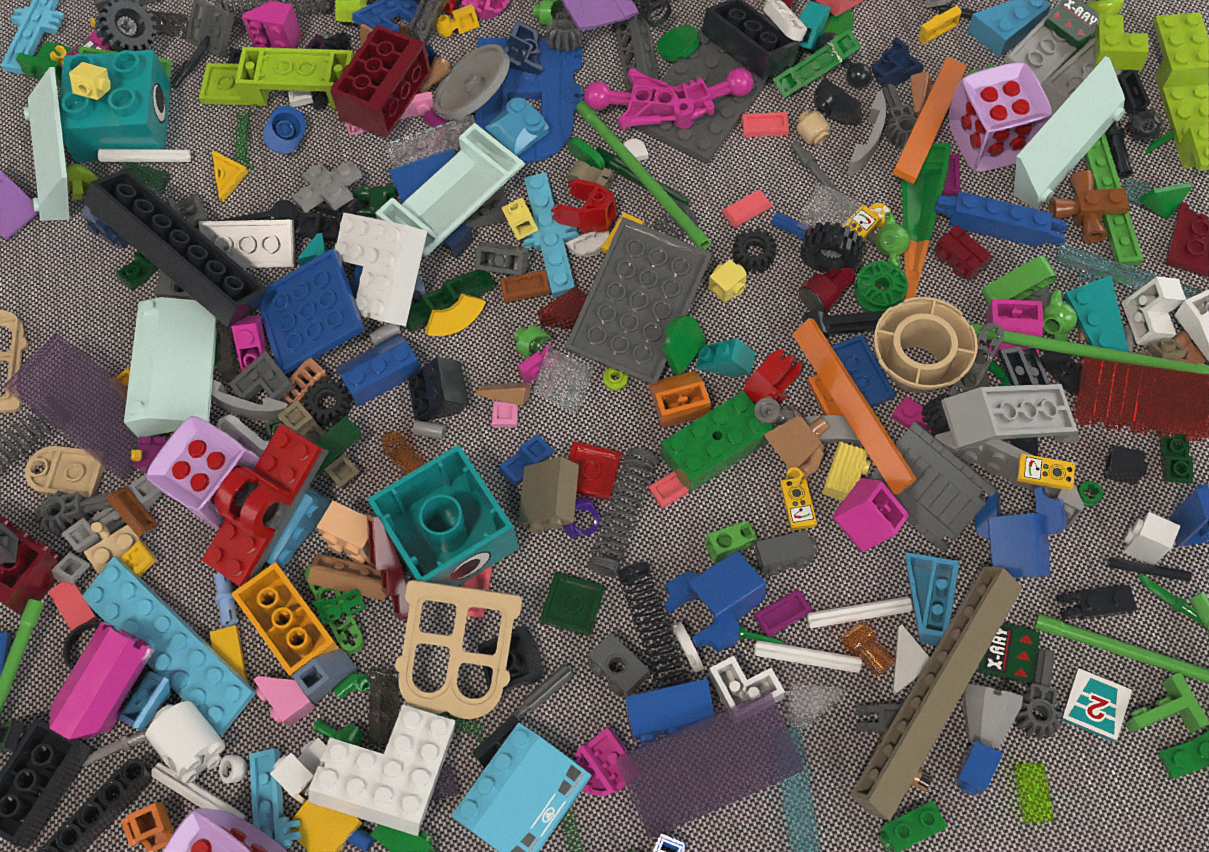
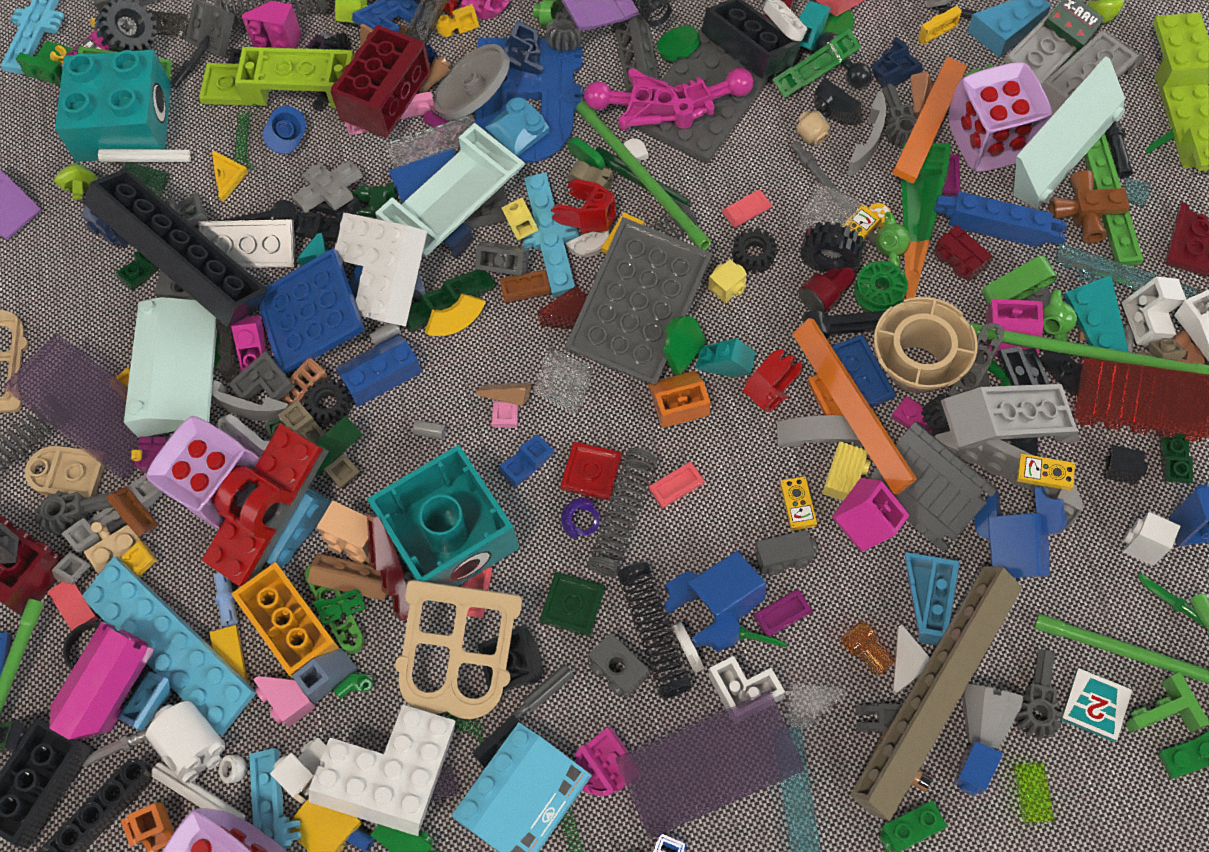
(48, 150): light aqua slope -> none
(89, 80): light yellow brick -> none
(300, 98): white plate -> none
(349, 734): green bar -> none
(382, 704): clear smoke plate -> none
(402, 456): clear orange piece -> none
(438, 390): black slope -> none
(530, 340): bright green piece -> none
(531, 367): dark pink plate -> none
(548, 495): dark tan brick -> none
(614, 385): lime plate -> none
(668, 709): blue slope -> none
(714, 442): green brick -> none
(730, 539): bright green leg -> none
(765, 124): coral tile -> none
(787, 224): blue axle -> none
(794, 438): medium nougat torso -> none
(808, 656): white axle -> none
(859, 612): white axle -> none
(1012, 654): tile -> none
(1095, 488): green bush -> none
(1099, 603): black hinge -> none
(1125, 50): lime brick -> none
(1133, 90): black slope -> none
(1139, 117): black piece -> none
(1149, 569): black bar -> none
(1166, 199): green slope -> none

